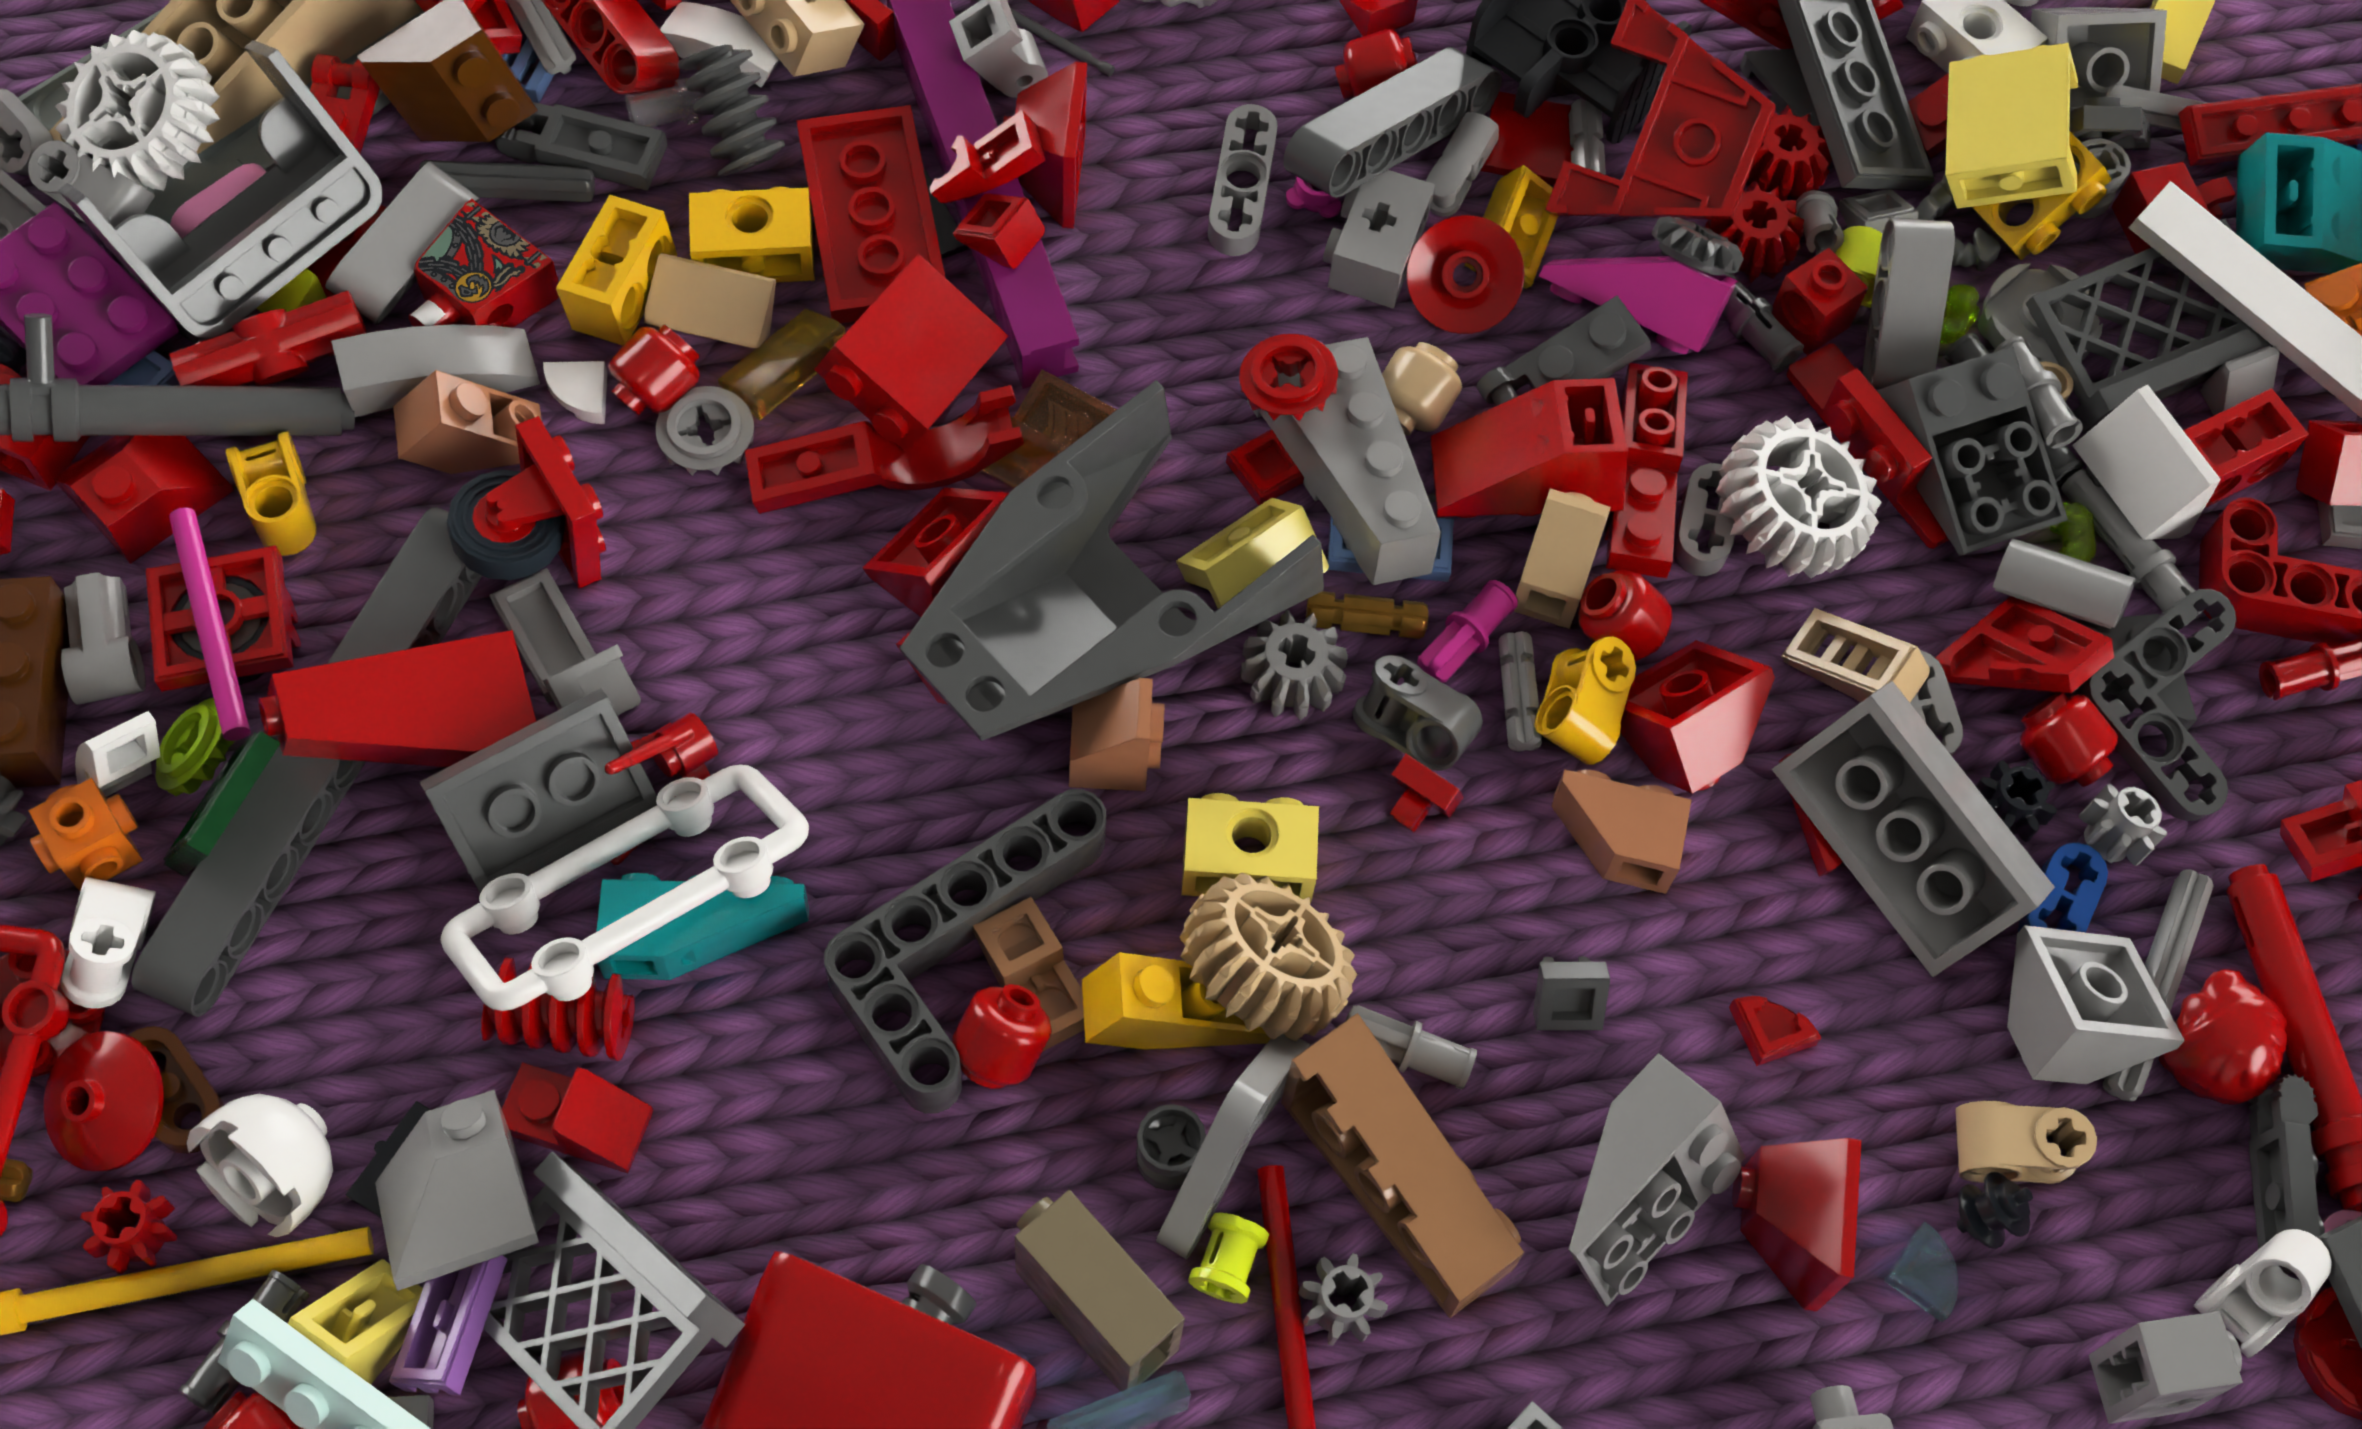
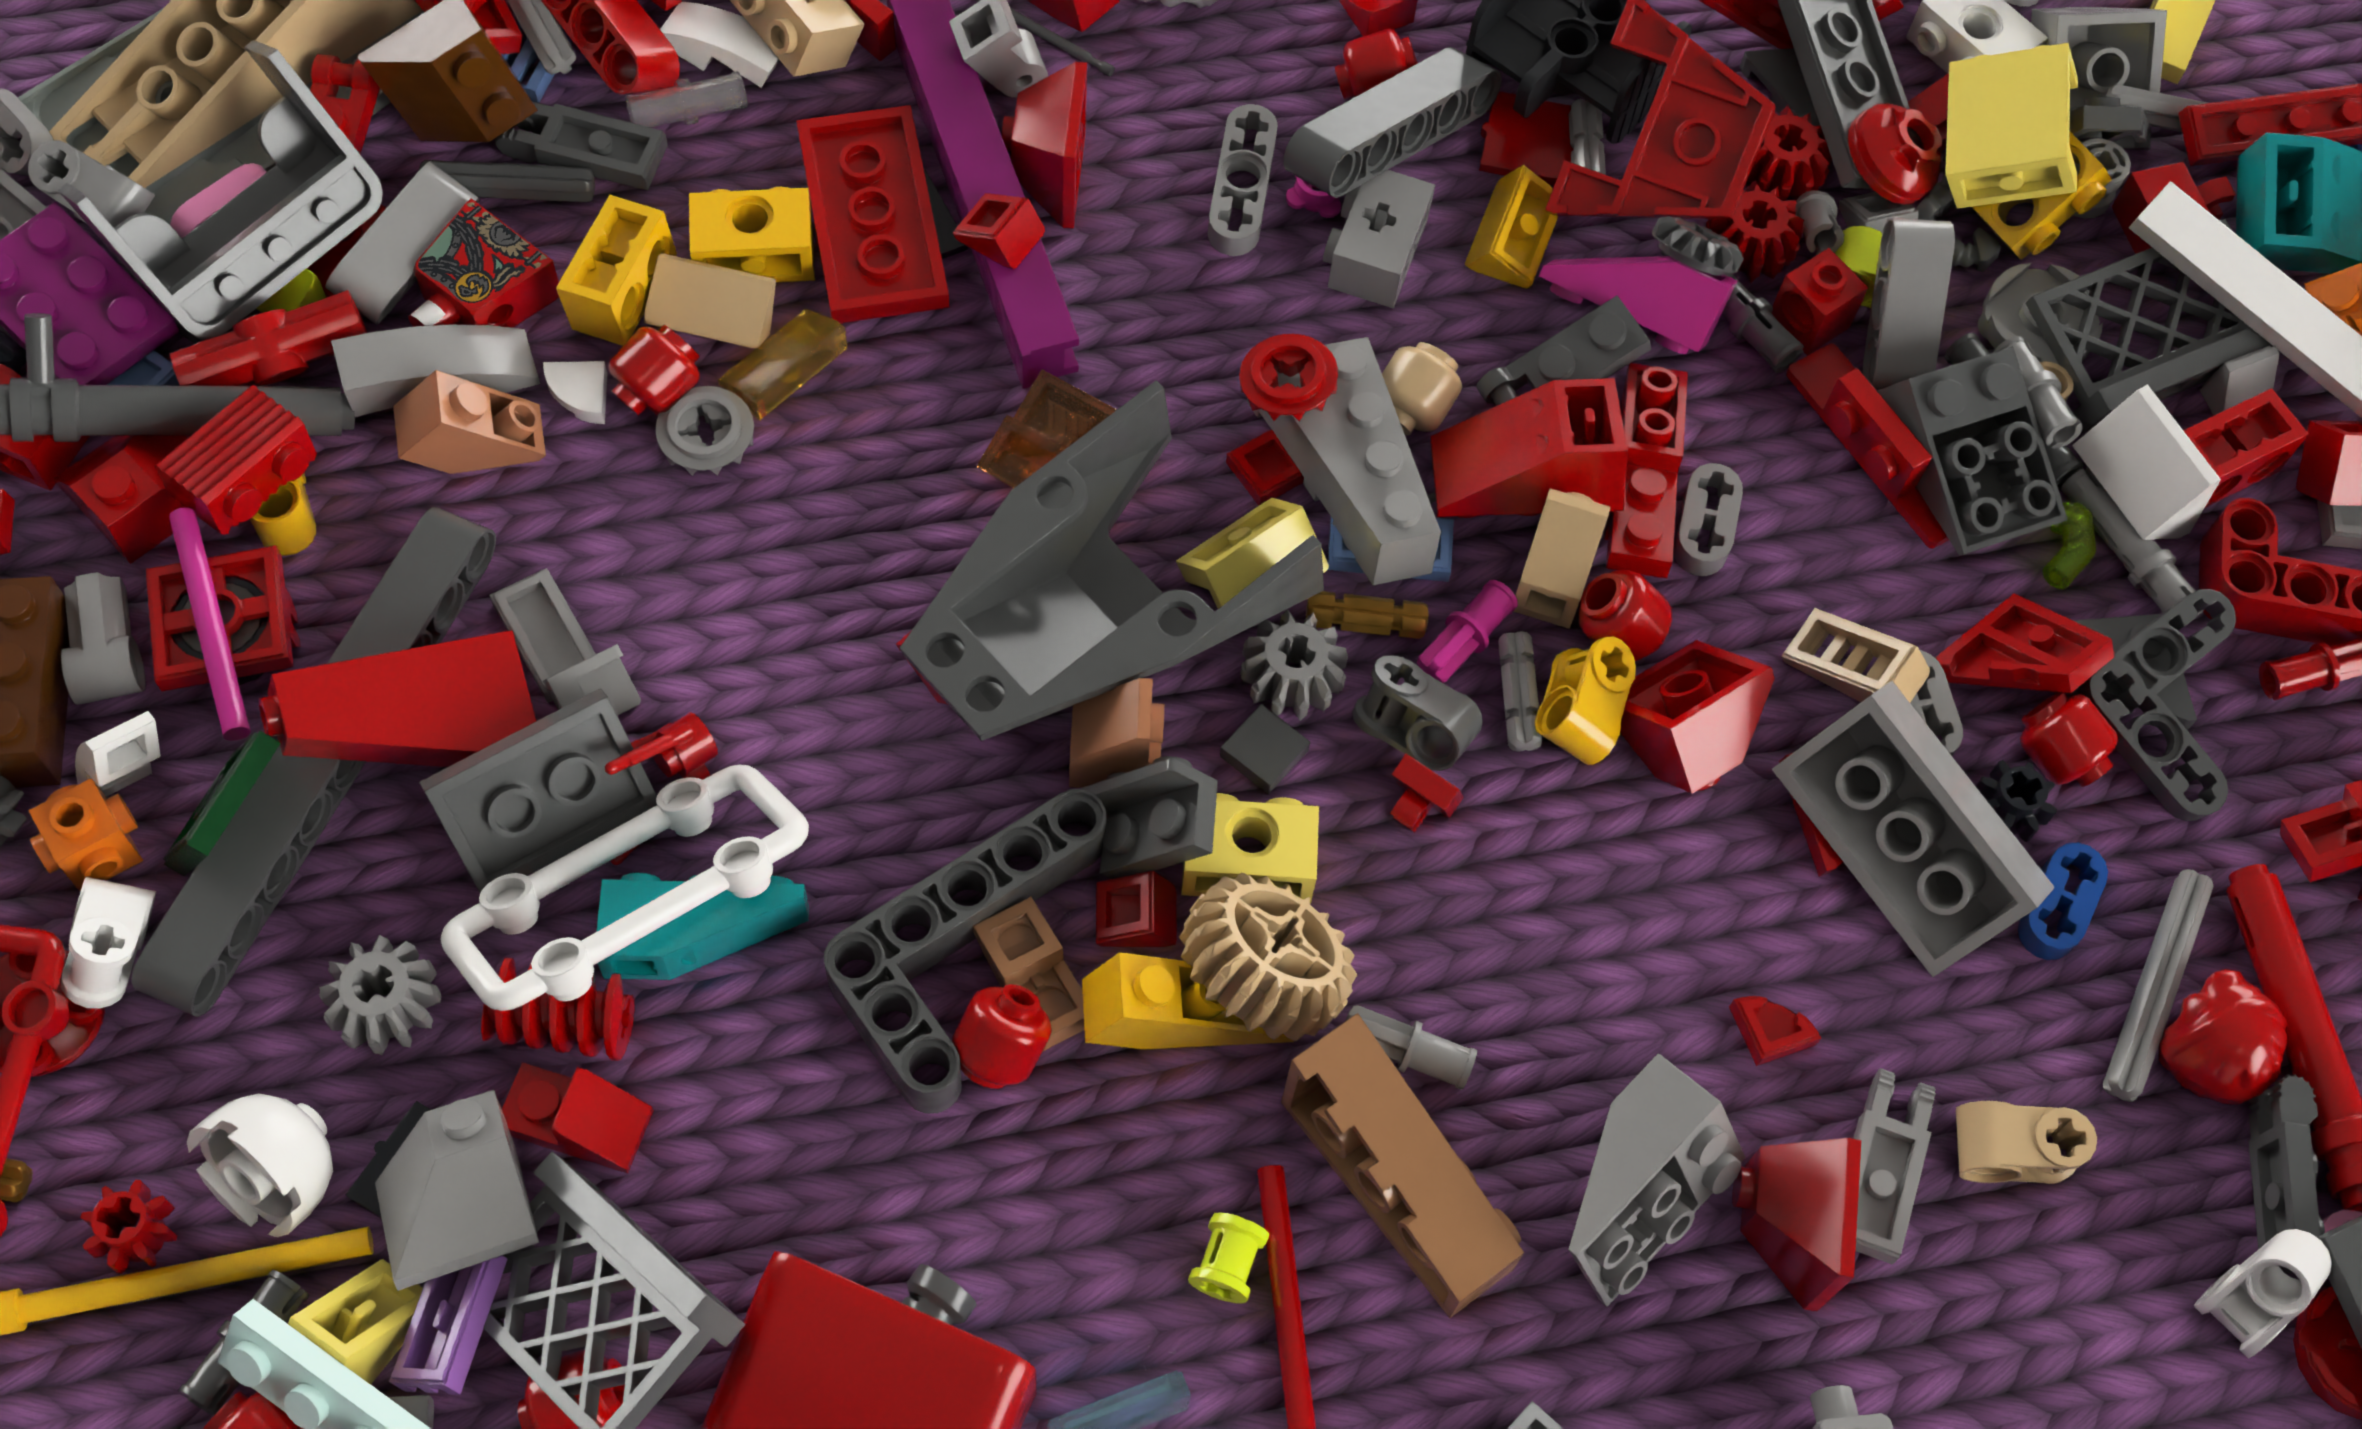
(103, 1101): red dish -> none
(139, 108): white gear -> none
(184, 1086): reddish brown plate -> none
(191, 750): lime gear -> none
(237, 460): none -> red brick
(380, 1017): none -> light grey gear
(518, 521): plate -> none
(732, 107): dark grey piece -> none
(861, 458): red piece -> none
(911, 353): red panel -> none
(932, 545): red slope -> none
(992, 161): red slope -> none
(1096, 1290): dark tan brick -> none
(1136, 911): none -> red slope
(1156, 817): none -> dark grey bracket
(1175, 1133): dark grey wheel -> none
(1237, 1120): light grey beam -> none
(1264, 749): none -> dark grey tile
(1343, 1280): light grey gear -> none
(1461, 162): light grey bar -> none
(1497, 269): red dish -> none
(1571, 995): dark grey tile -> none
(1624, 829): nougat slope -> none
(1783, 507): white gear -> none
(1890, 1166): none -> light grey hinge
(1896, 152): none -> red piece
(1926, 1273): clear light blue tile -> none
(1959, 312): clear neon green arm -> none
(1995, 1209): black wheel -> none
(2064, 583): light grey brick -> none
(2084, 1006): light grey slope -> none
(2123, 824): light grey gear -> none
(2166, 1367): light grey brick -> none

